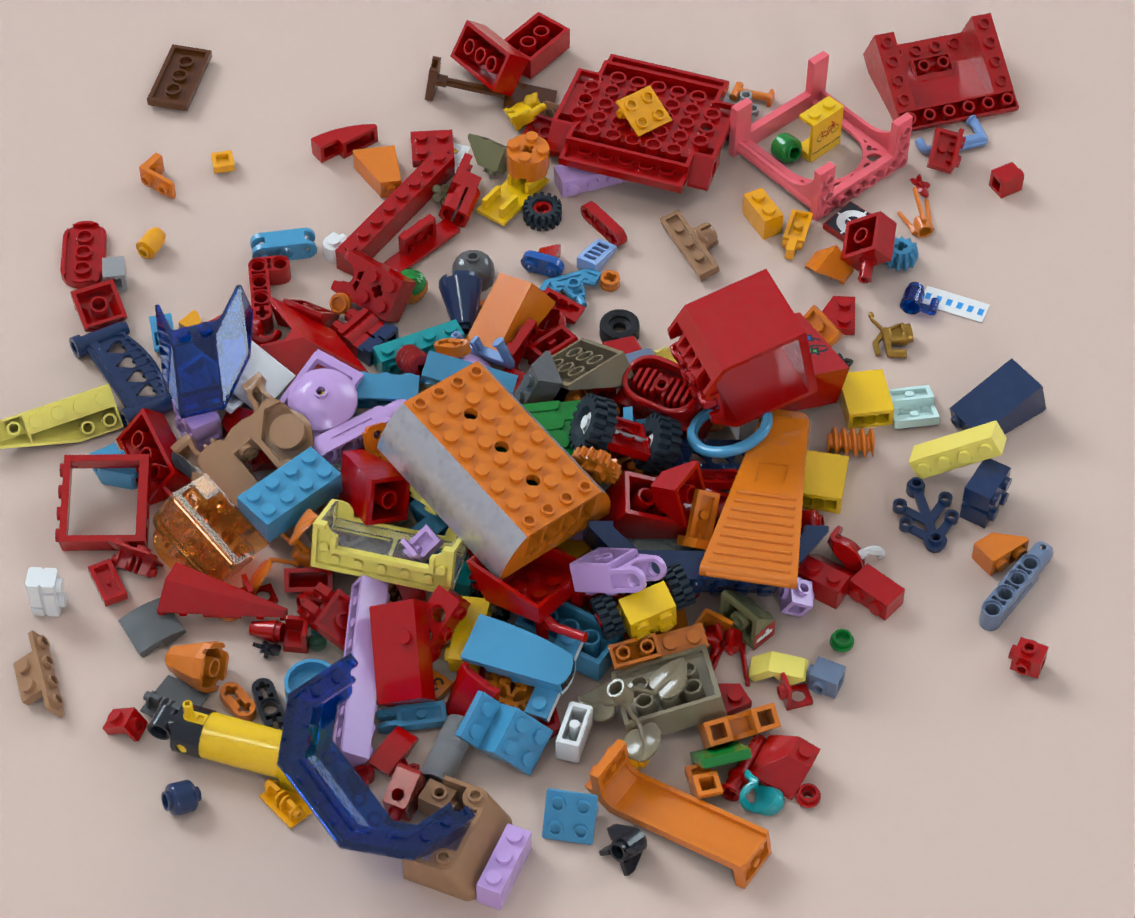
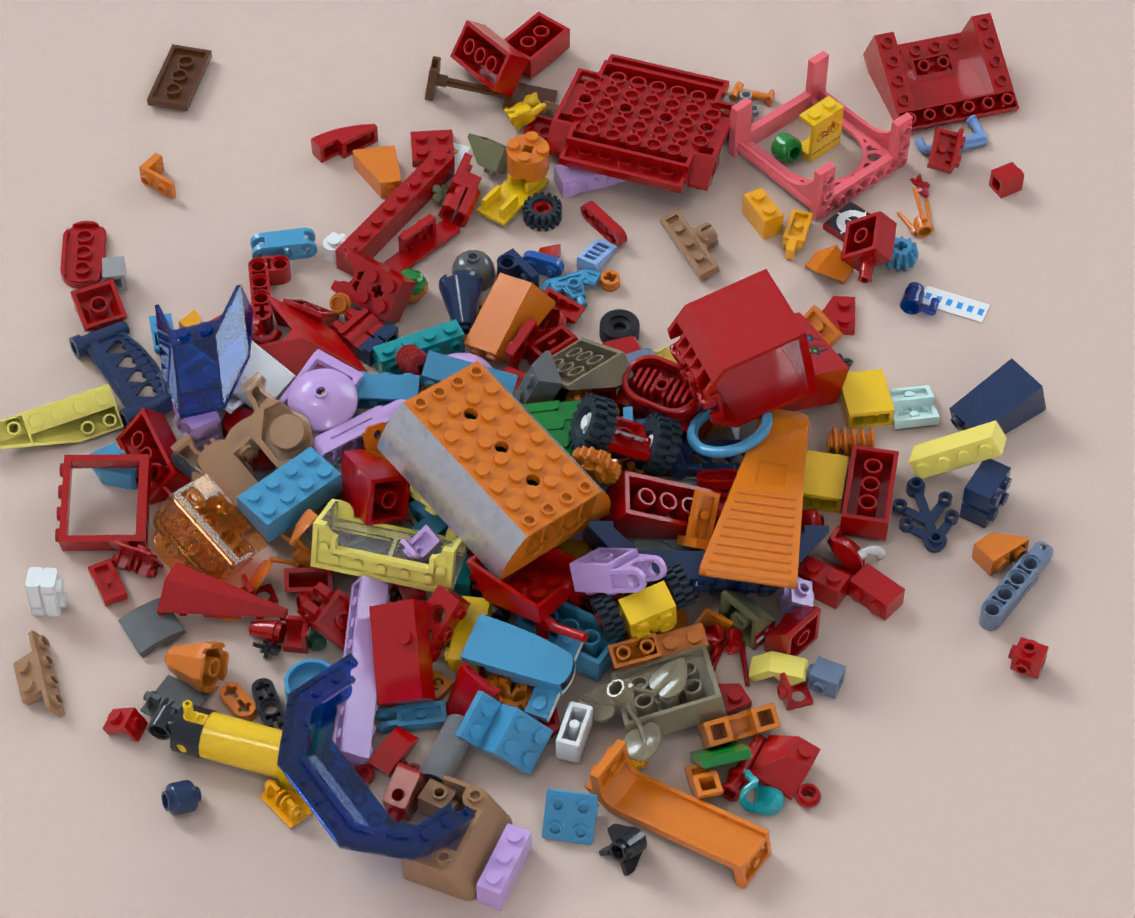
(151, 242): light orange brick -> none
(222, 161): light orange plate -> none
(453, 347): orange beam -> none
(501, 357): medium blue piece -> none
(514, 265): none -> dark blue plate
(643, 111): light orange hinge -> none
(675, 490): red slope -> none
(794, 631): none -> red slope
(842, 640): green plate -> none
(869, 492): none -> red brick
(894, 335): pearl gold piece -> none

